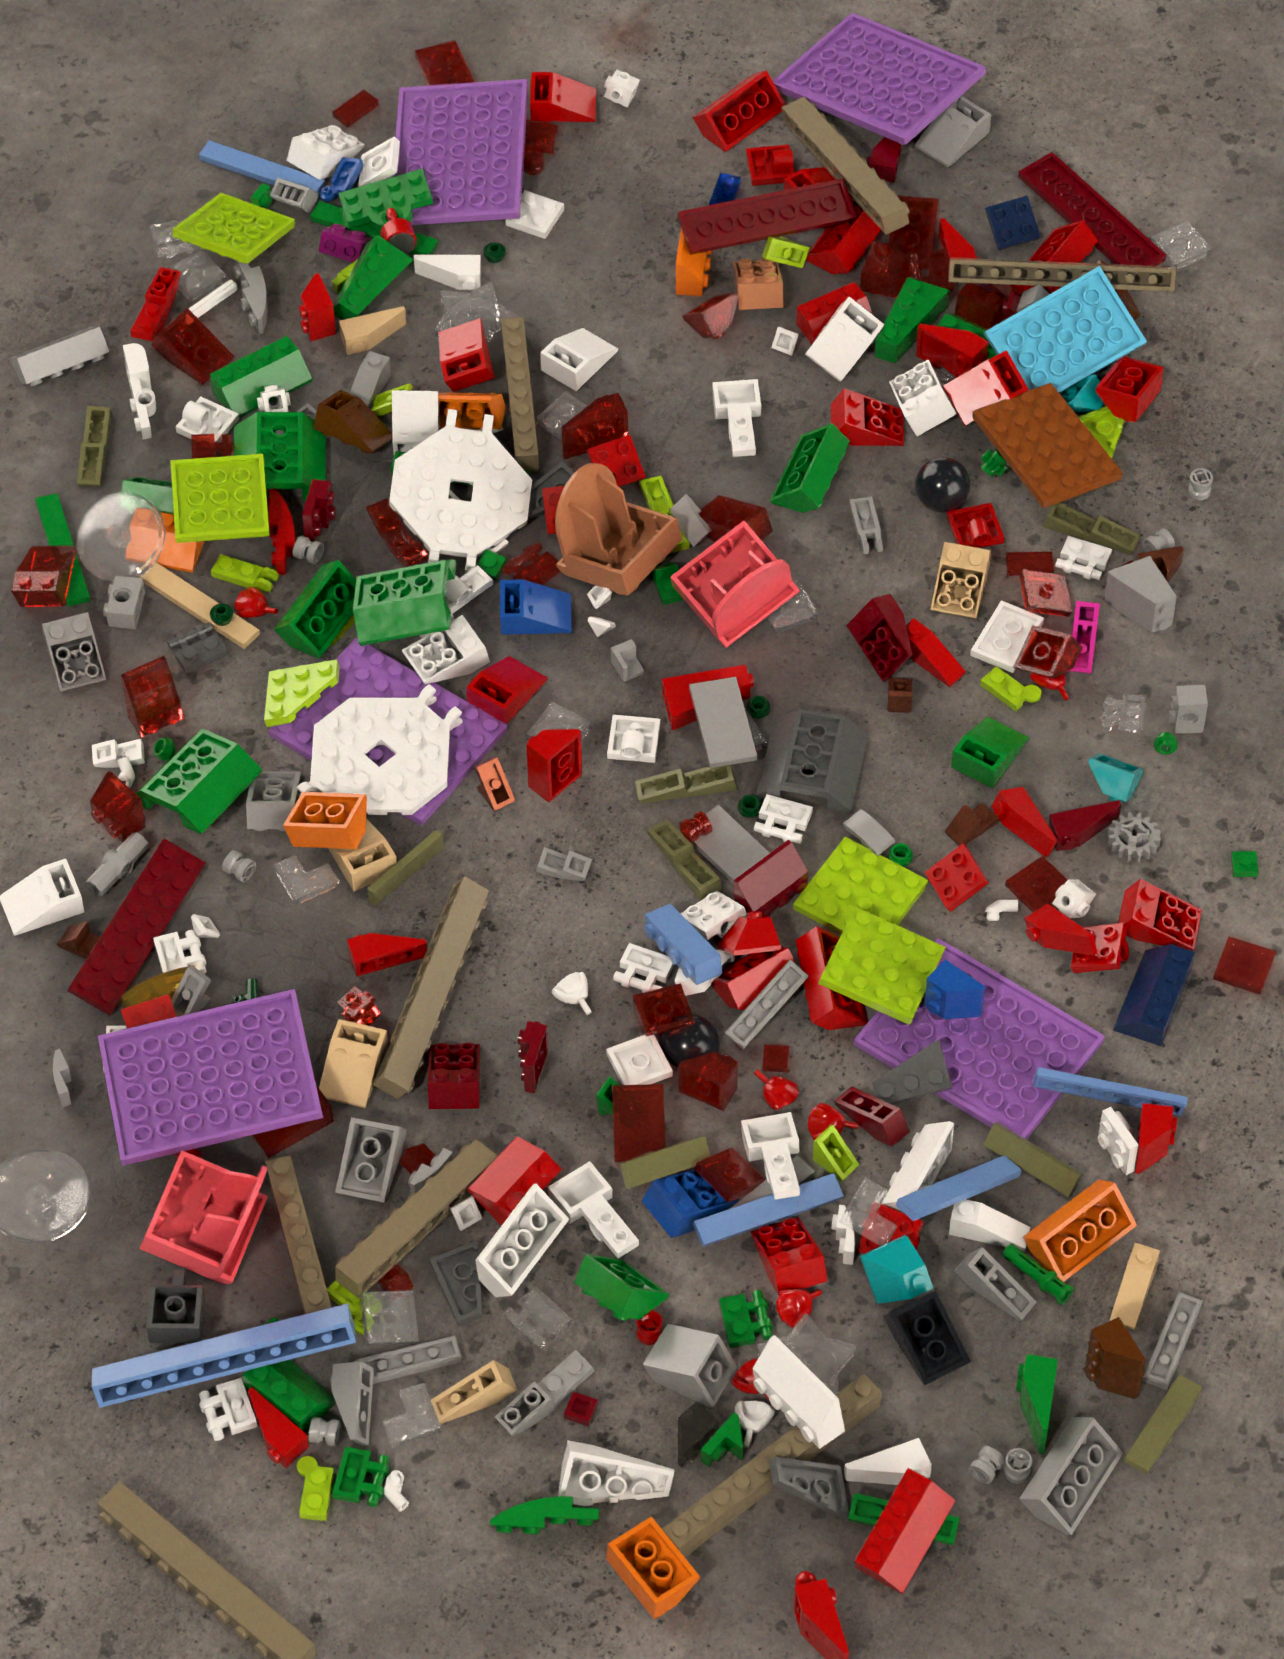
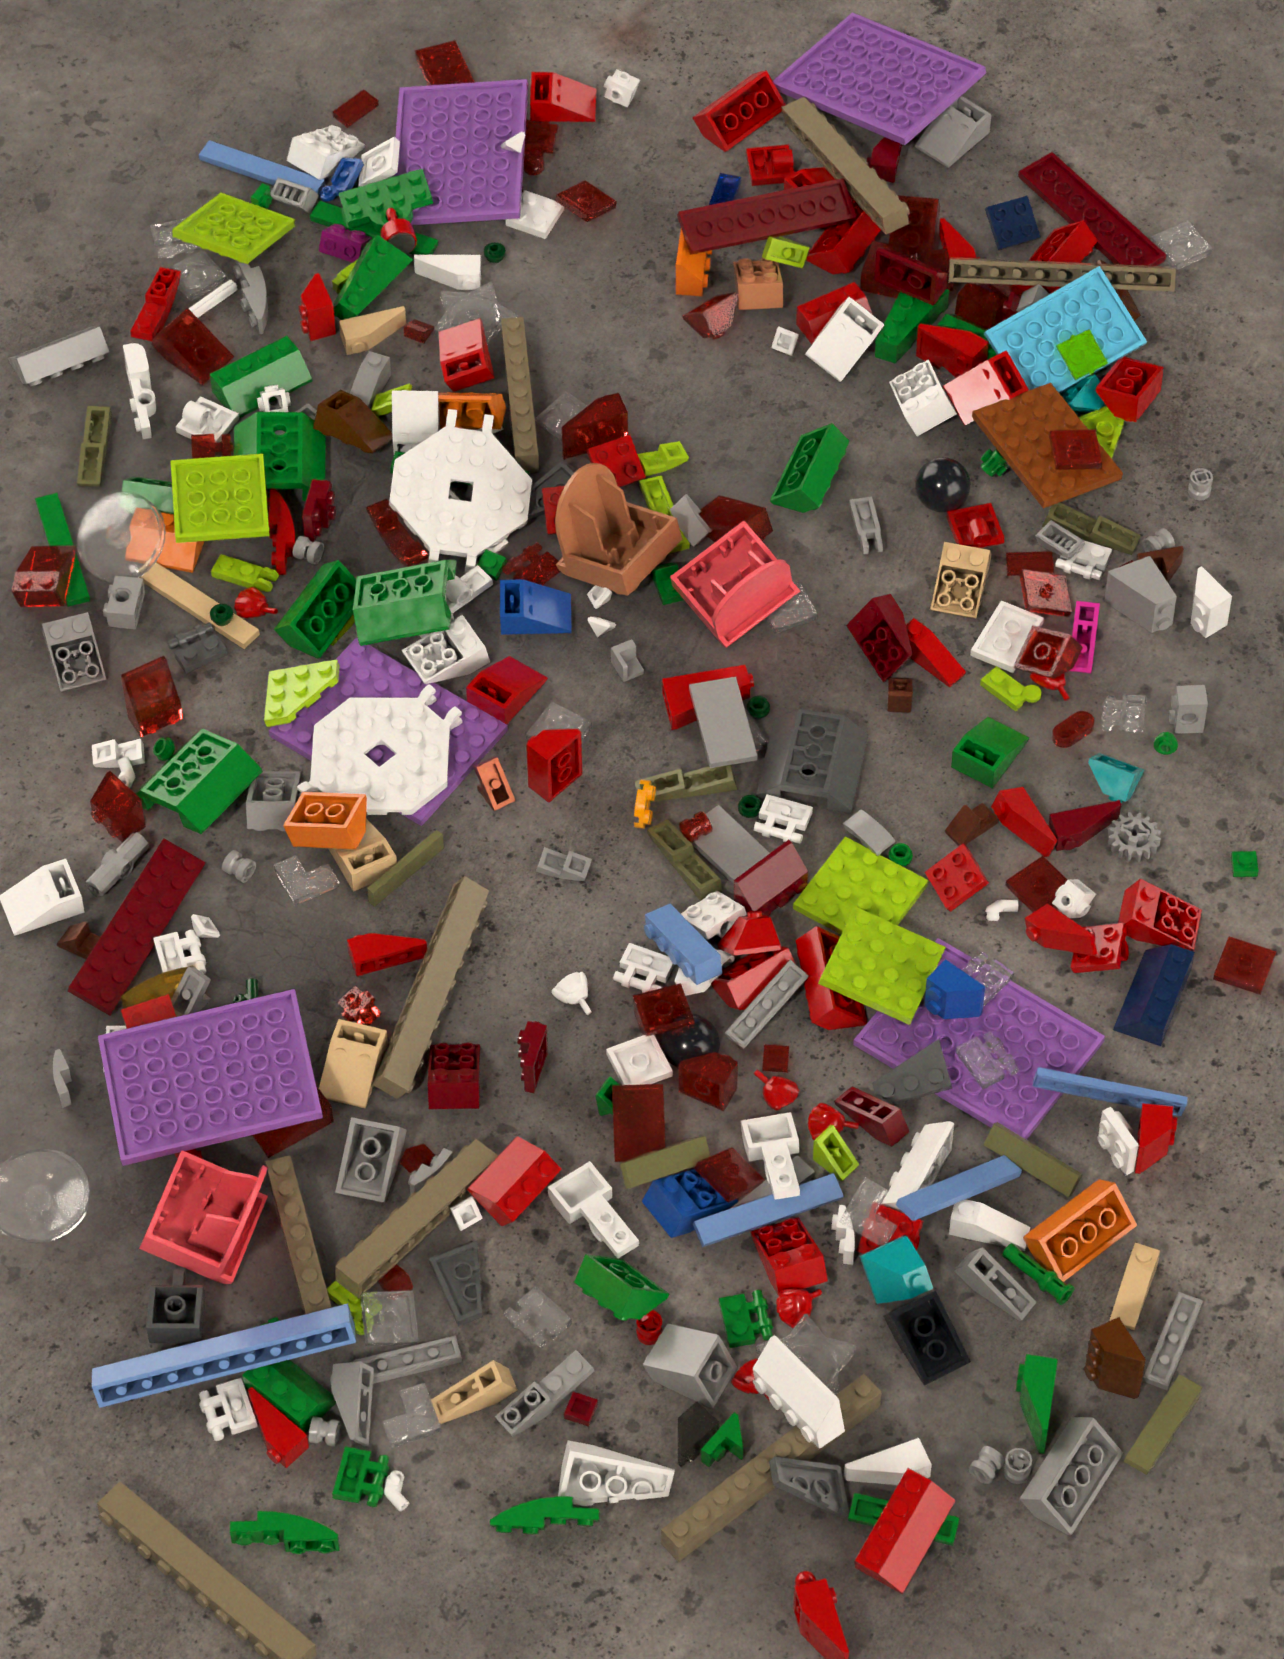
(295, 1531): none -> green slope
(316, 1489): lime hinge -> none
(418, 330): none -> clear red slope
(514, 143): none -> white slope
(520, 1243): white slope -> none
(575, 357): white slope -> none
(586, 201): none -> clear red plate
(633, 738): white plate -> none
(643, 804): none -> light orange plate
(652, 1567): orange slope -> none
(667, 457): none -> lime slope
(738, 403): white plate -> none
(753, 1417): white piece -> none
(867, 420): red slope -> none
(909, 275): none -> dark red slope
(980, 1062): none -> clear plate
(992, 975): none -> clear plate
(1049, 530): none -> light grey slope
(1071, 730): none -> clear red plate
(1075, 449): none -> clear red plate
(1082, 354): none -> clear neon green piece
(1210, 604): none -> white slope

